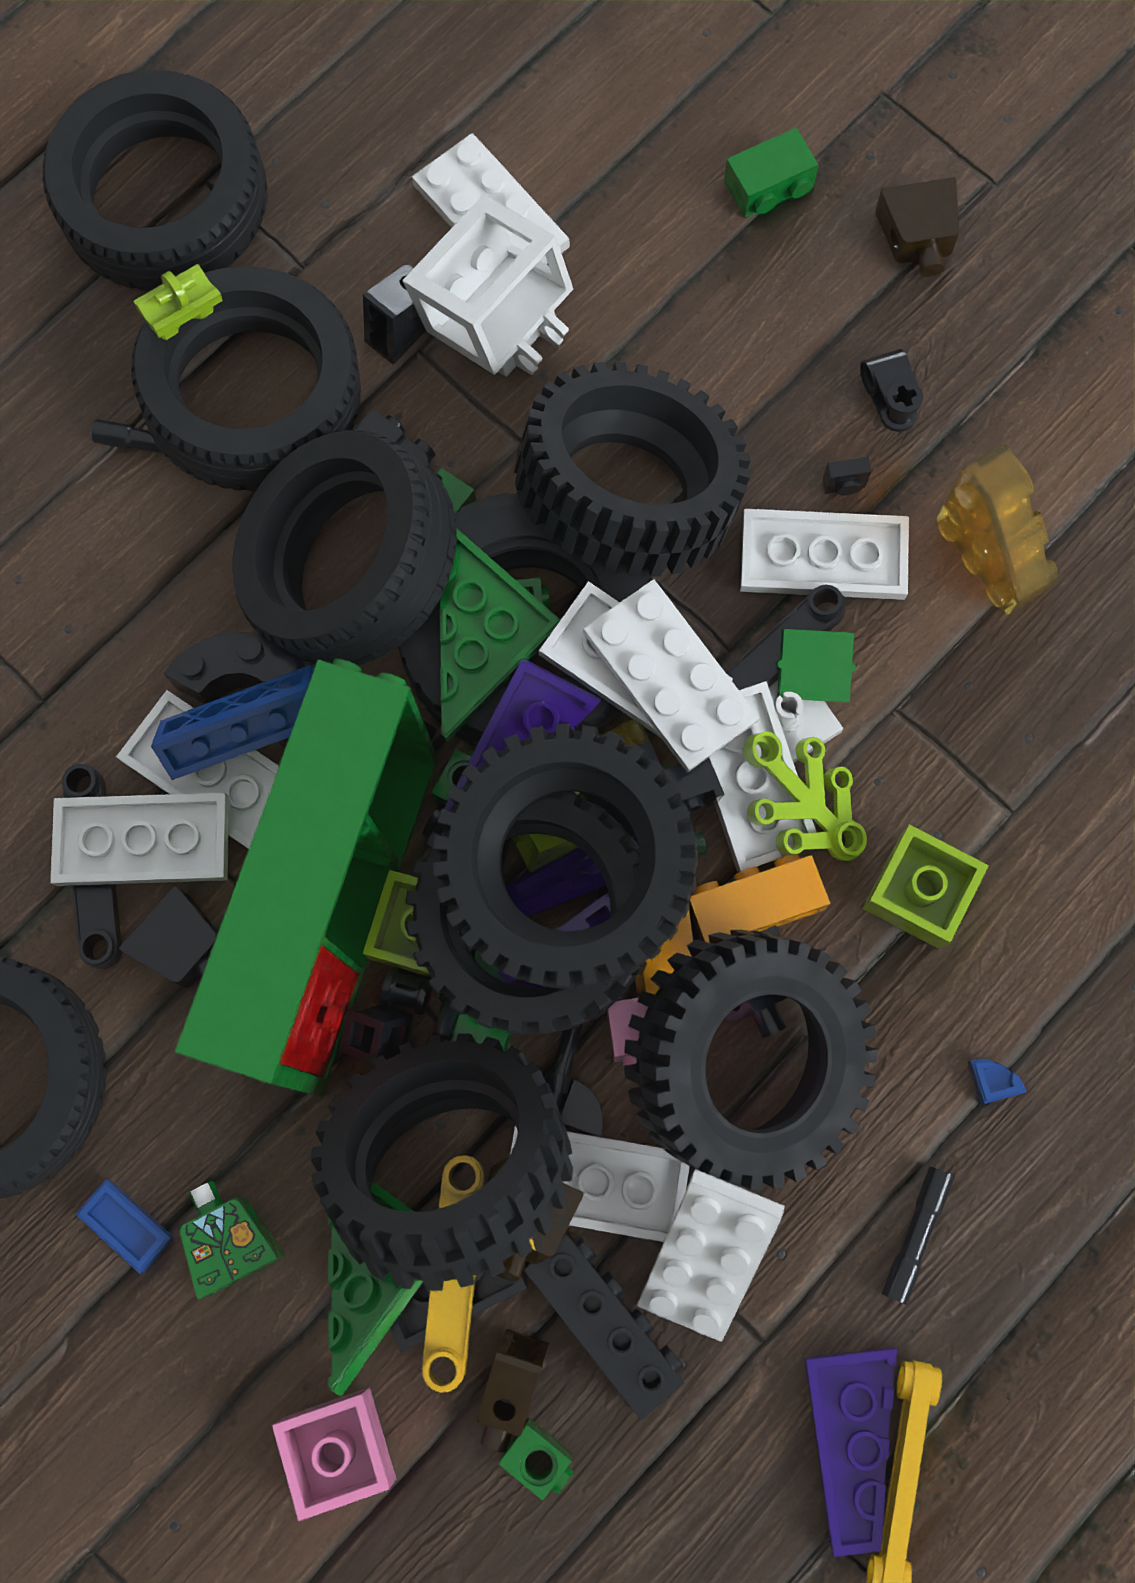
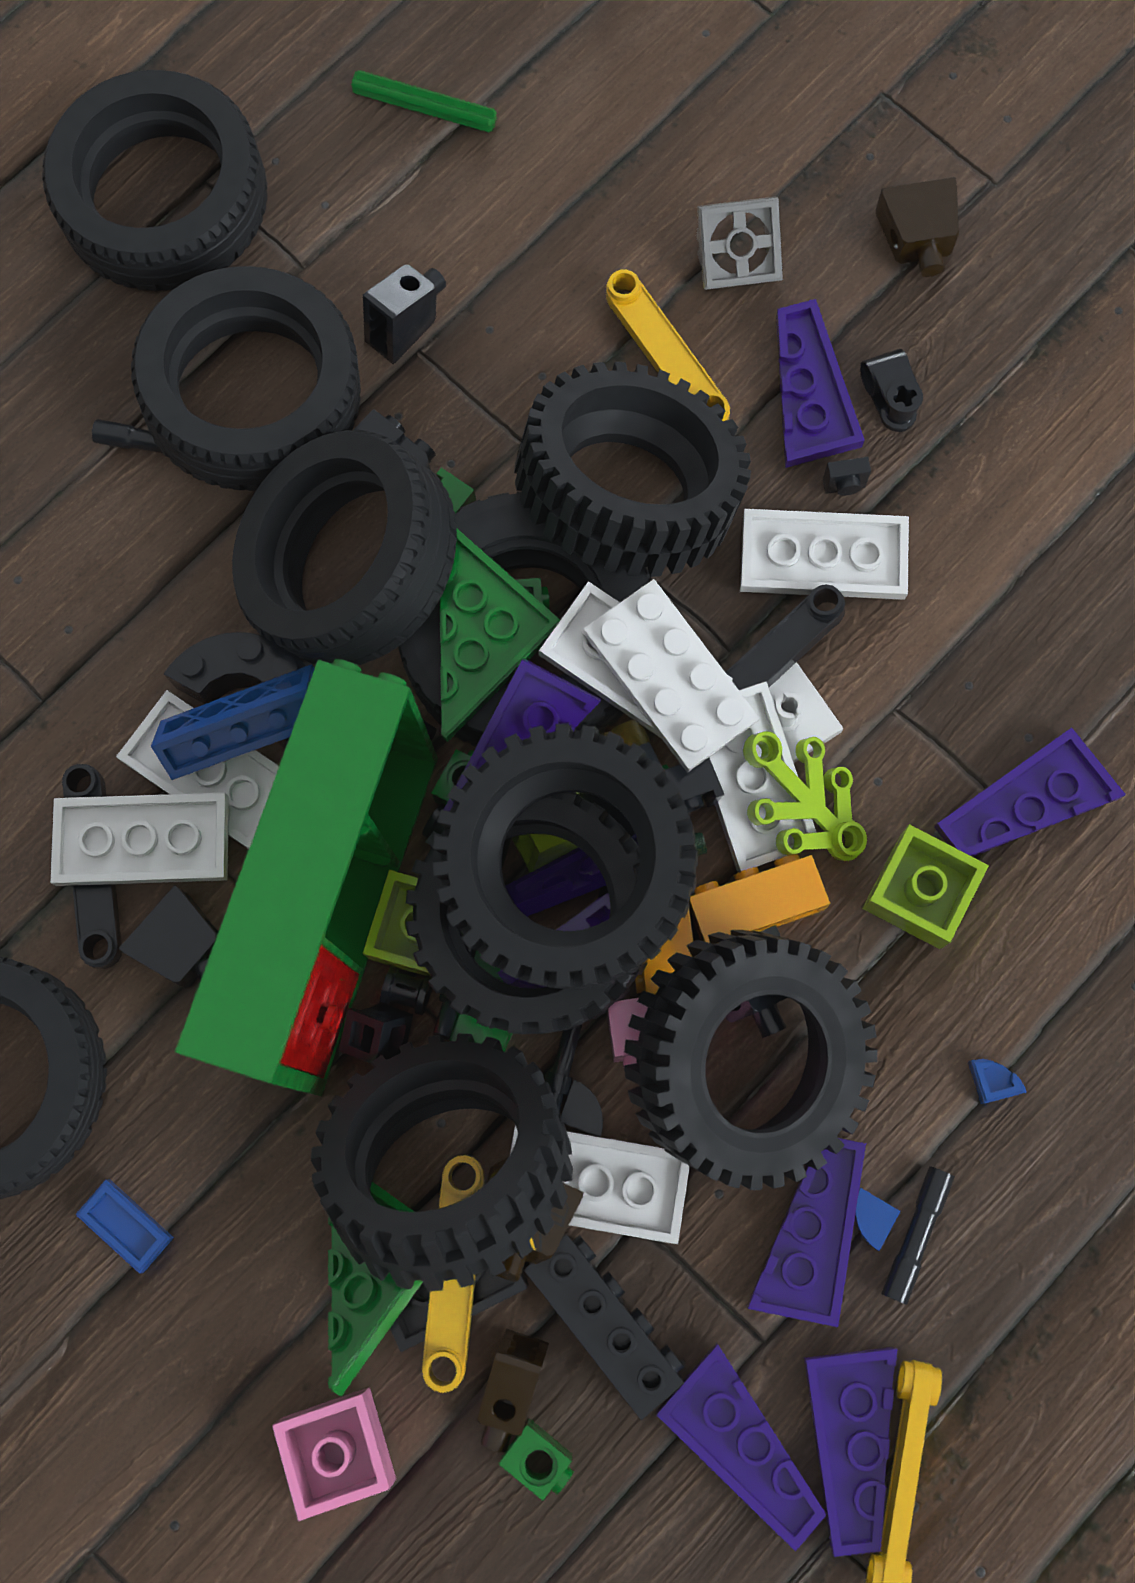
(178, 301): lime hips -> none
(225, 1241): green torso -> none
(424, 101): none -> green axle
(465, 174): white plate -> none
(488, 293): white piece -> none
(658, 336): none -> yellow piece
(710, 215): none -> light grey piece
(710, 1255): white plate -> none
(734, 1439): none -> dark purple wing
(771, 173): green brick -> none
(812, 1248): none -> dark purple wing
(814, 397): none -> dark purple wing
(816, 664): green piece -> none
(874, 1218): none -> blue tile
(997, 531): clear yellow brick -> none
(1036, 794): none -> dark purple wing

